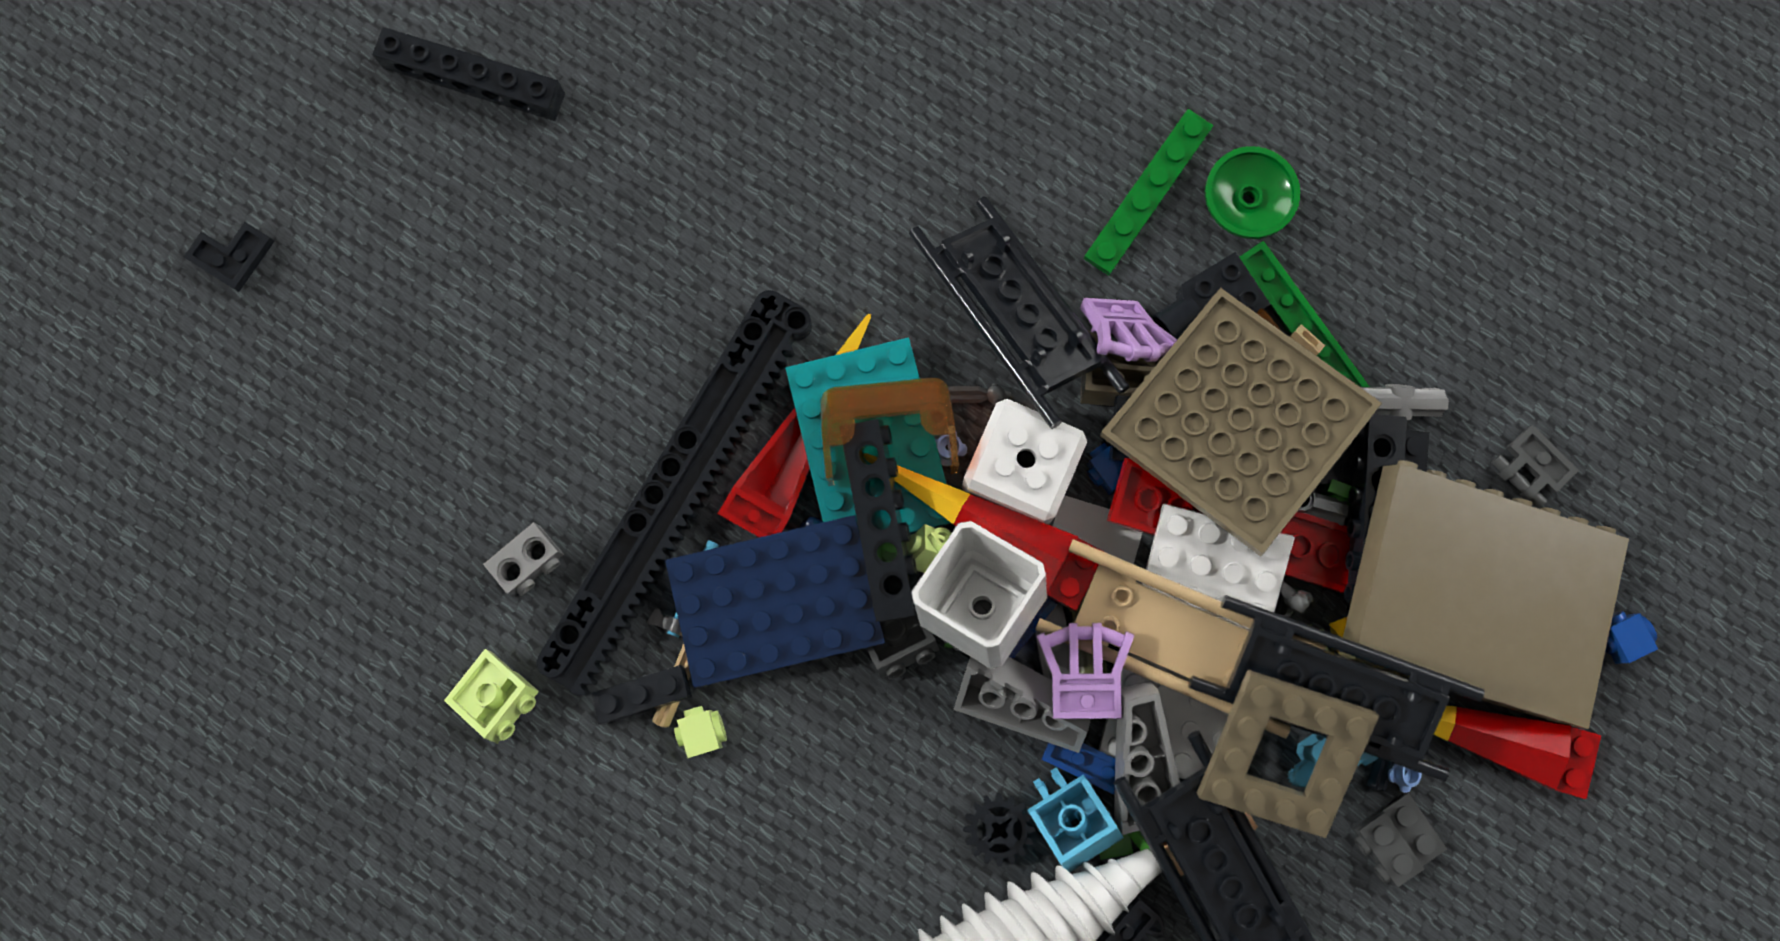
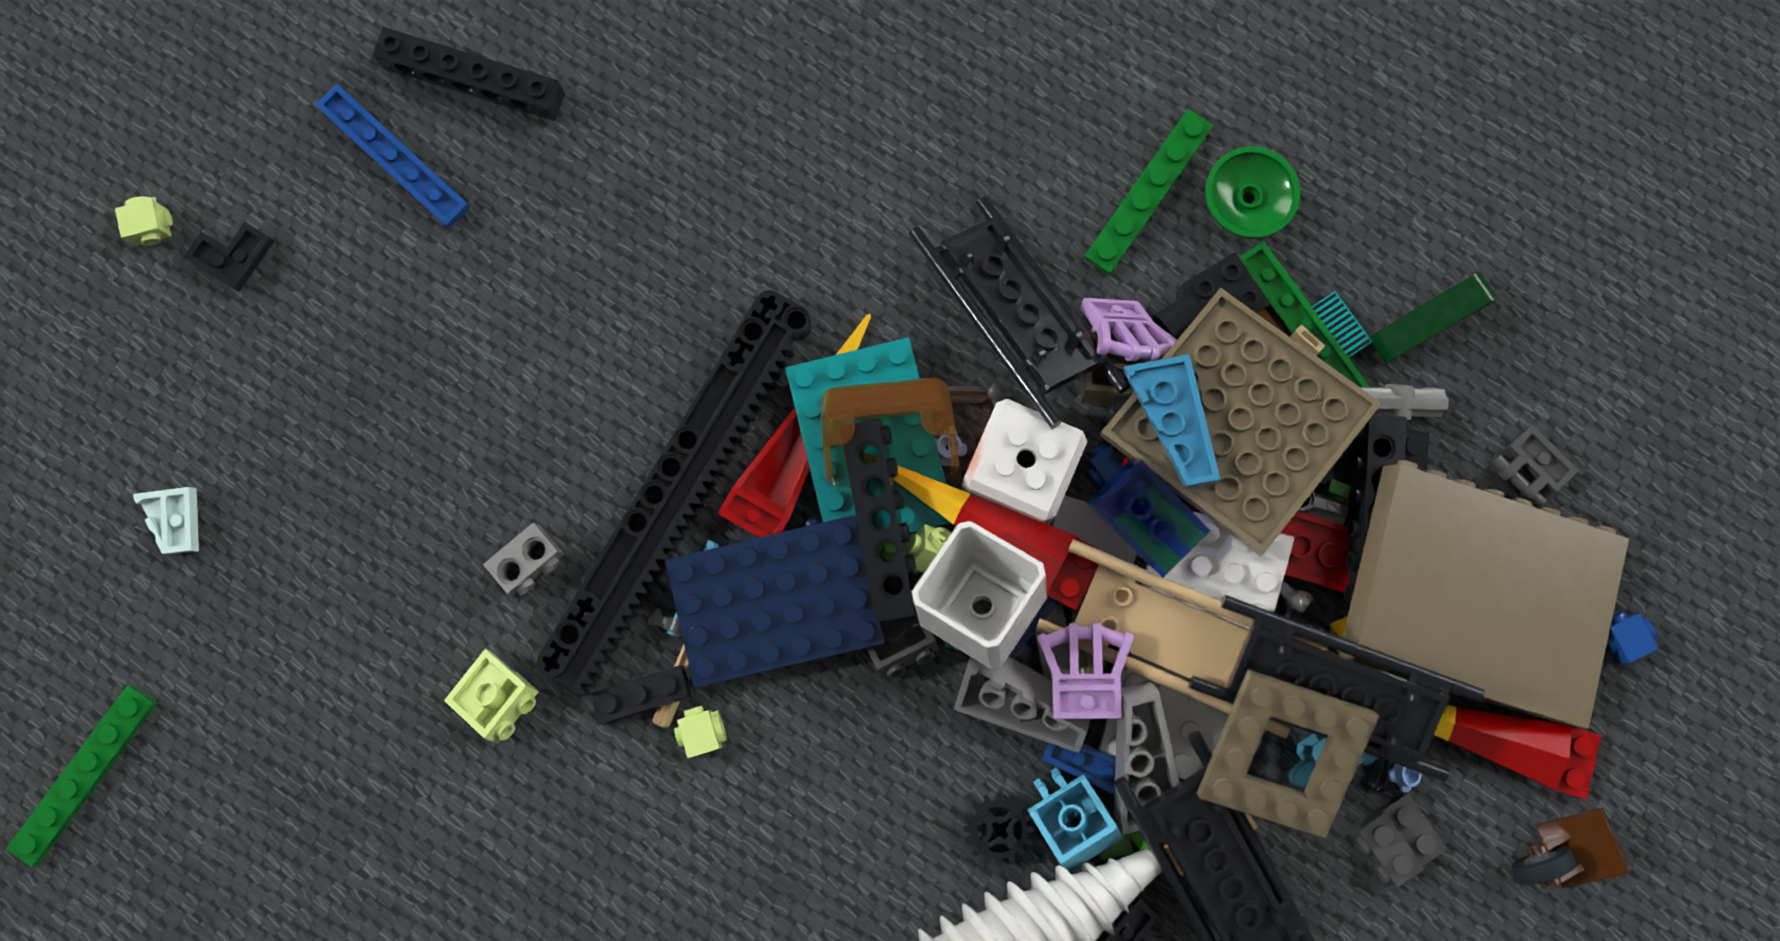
(81, 776): none -> green plate
(143, 221): none -> yellowish green brick
(172, 518): none -> light aqua wing
(393, 156): none -> blue plate
(1148, 516): none -> slope
(1175, 411): none -> dark azure wing
(1342, 324): none -> tile
(1433, 317): none -> dark green beam
(1572, 852): none -> reddish brown plate

